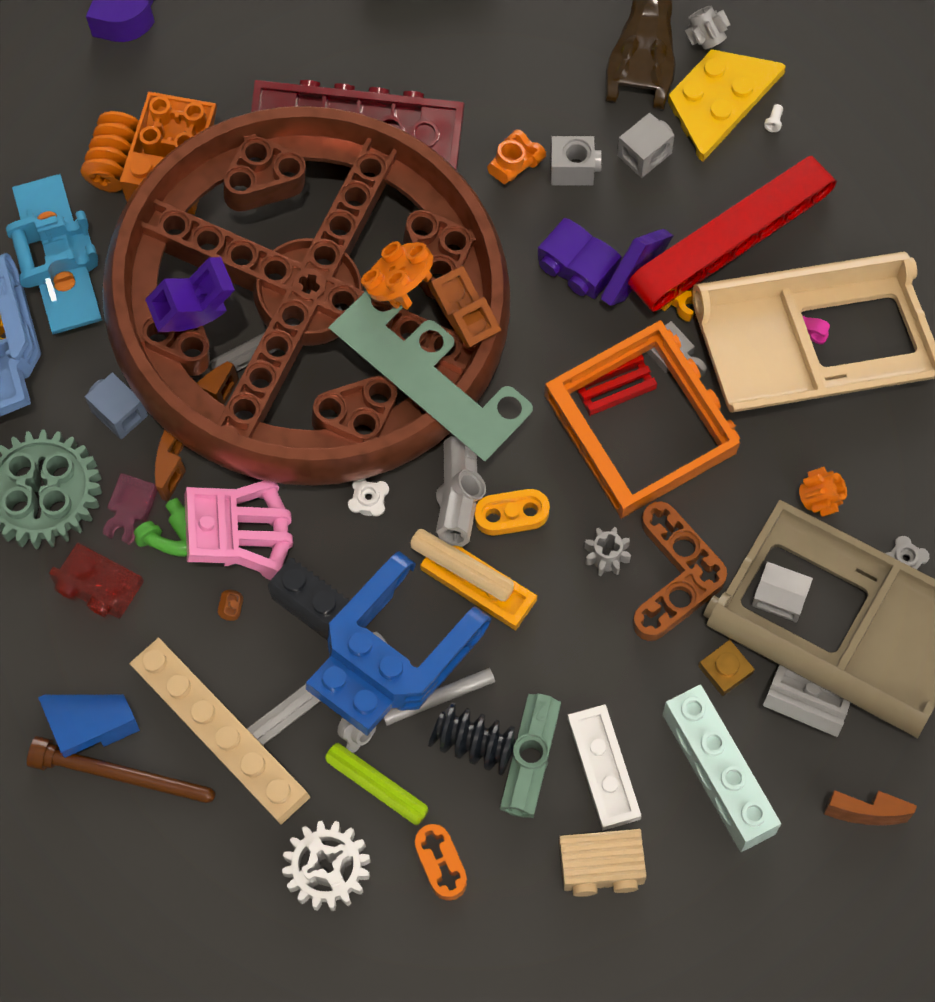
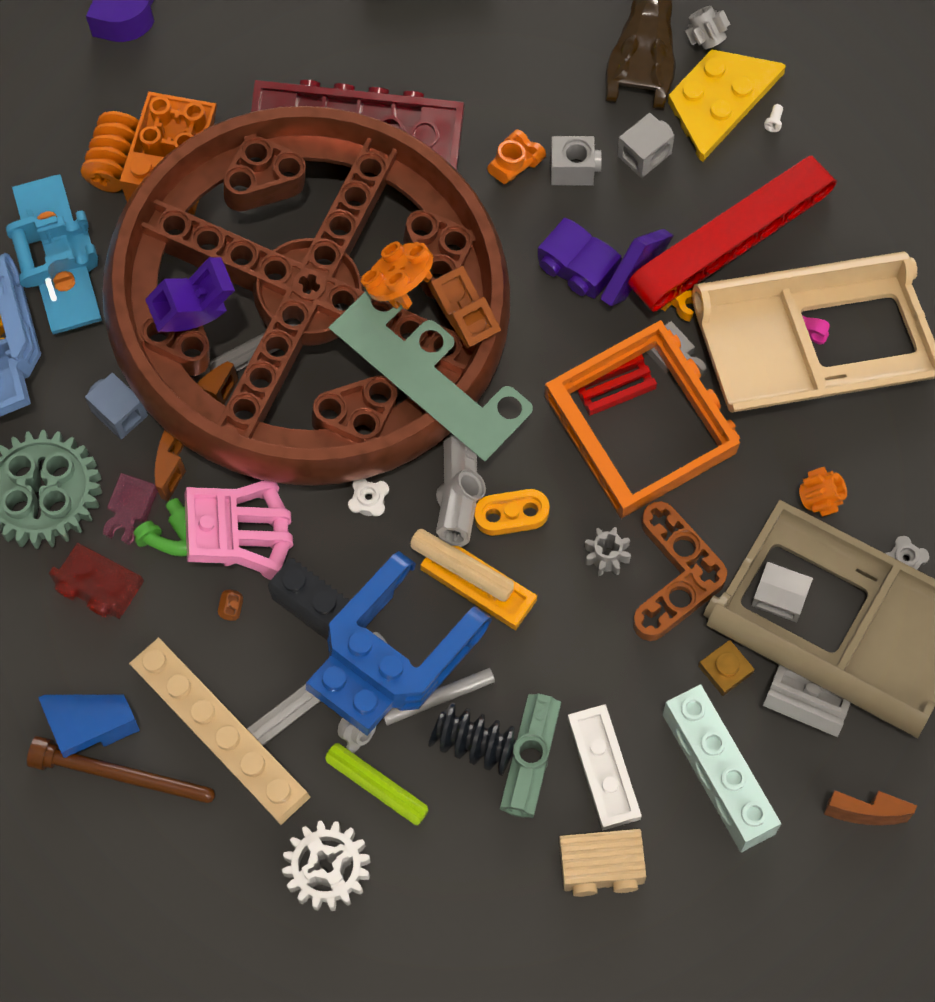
(449, 858): orange beam -> none

